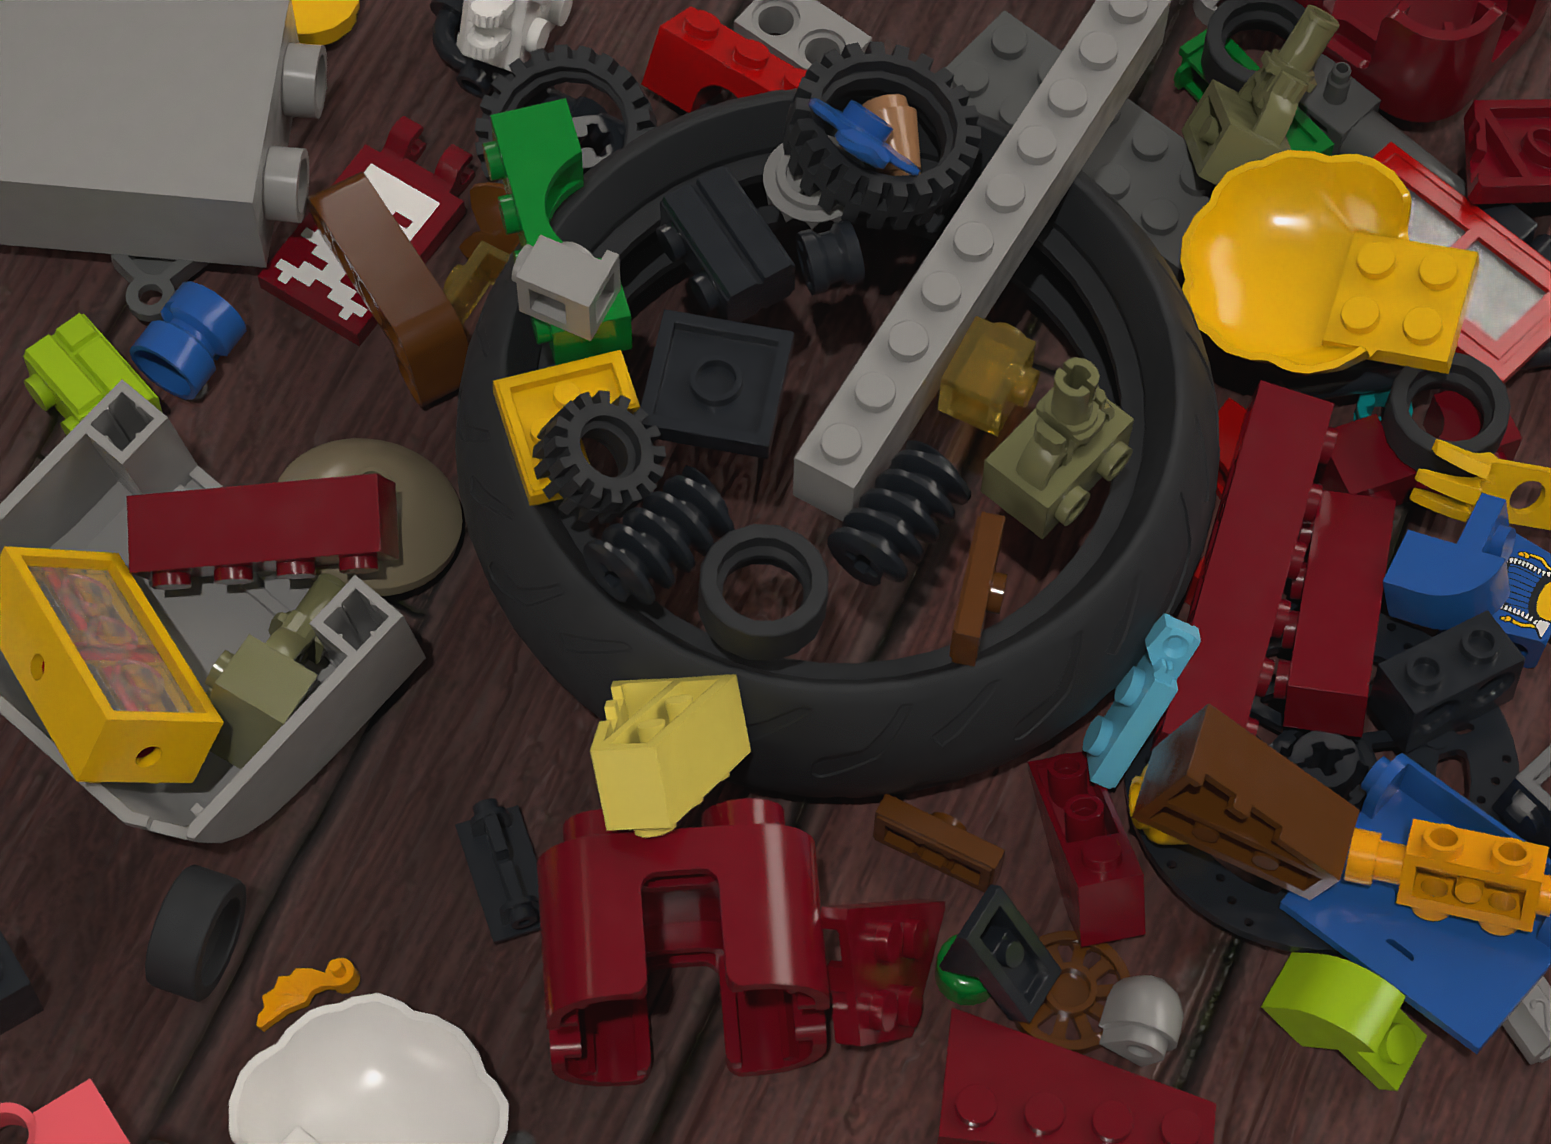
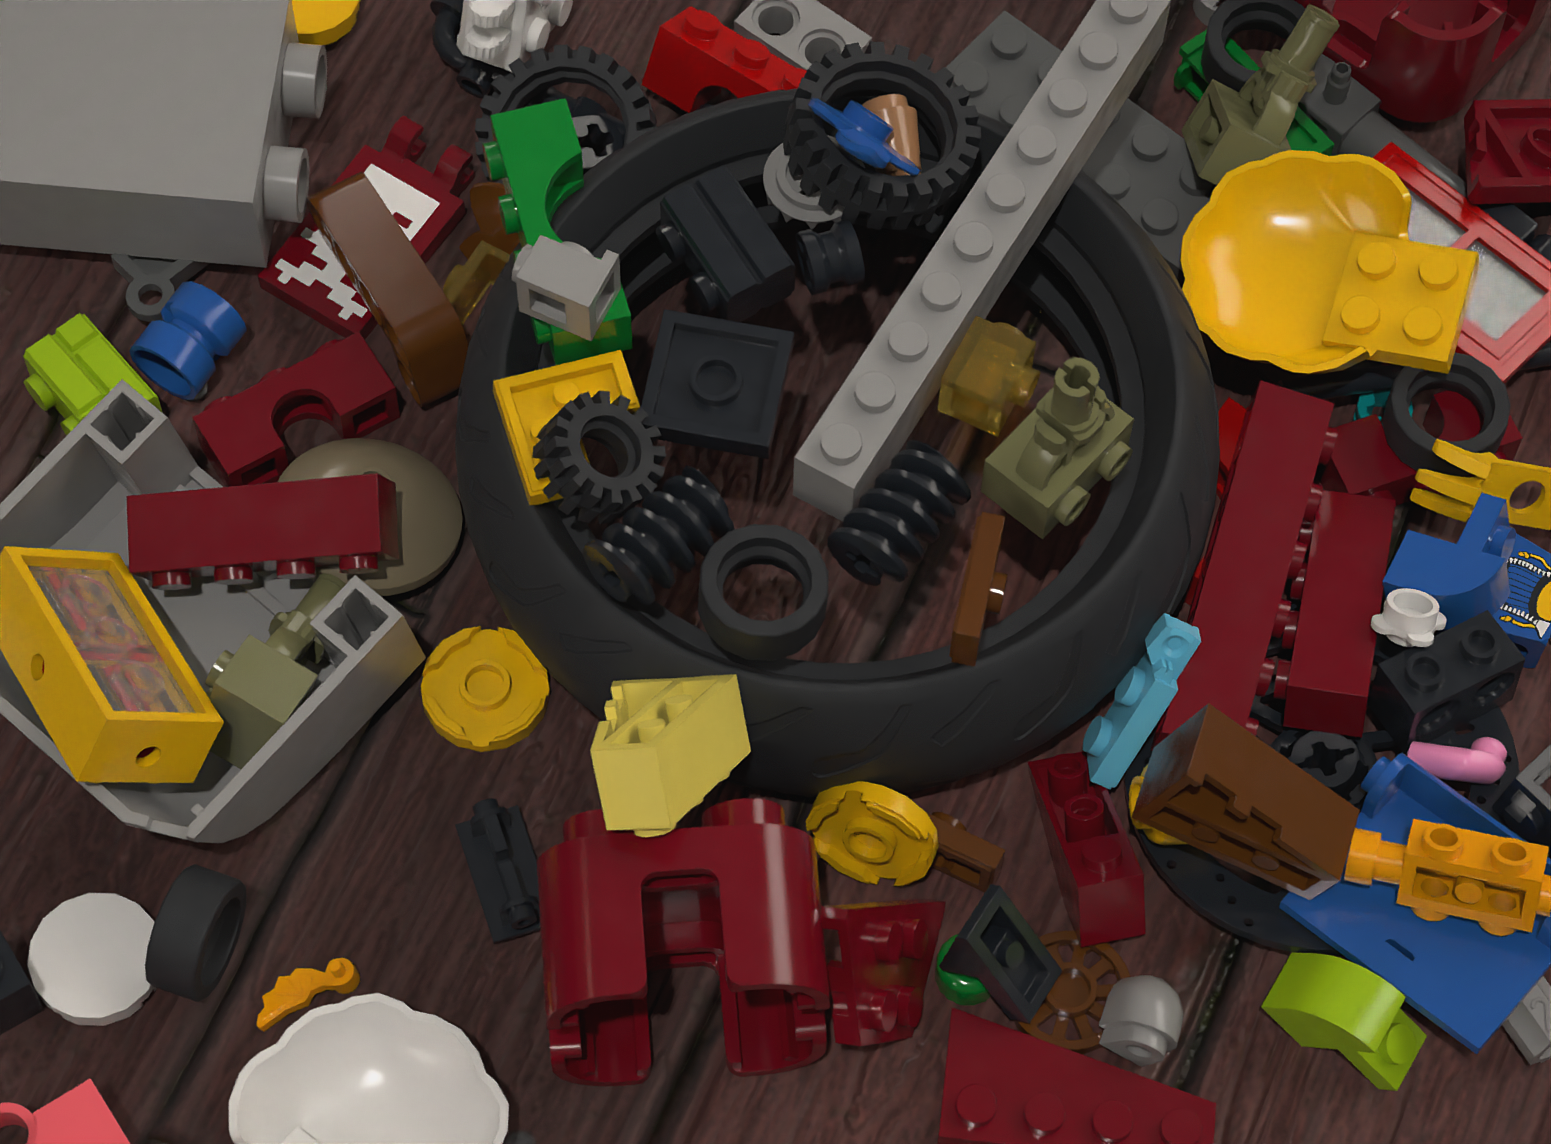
(92, 958): none -> white tile
(335, 385): none -> dark red arch
(503, 690): none -> yellow tile
(872, 833): none -> yellow tile
(1409, 618): none -> white plate
(1476, 765): none -> bright pink arm

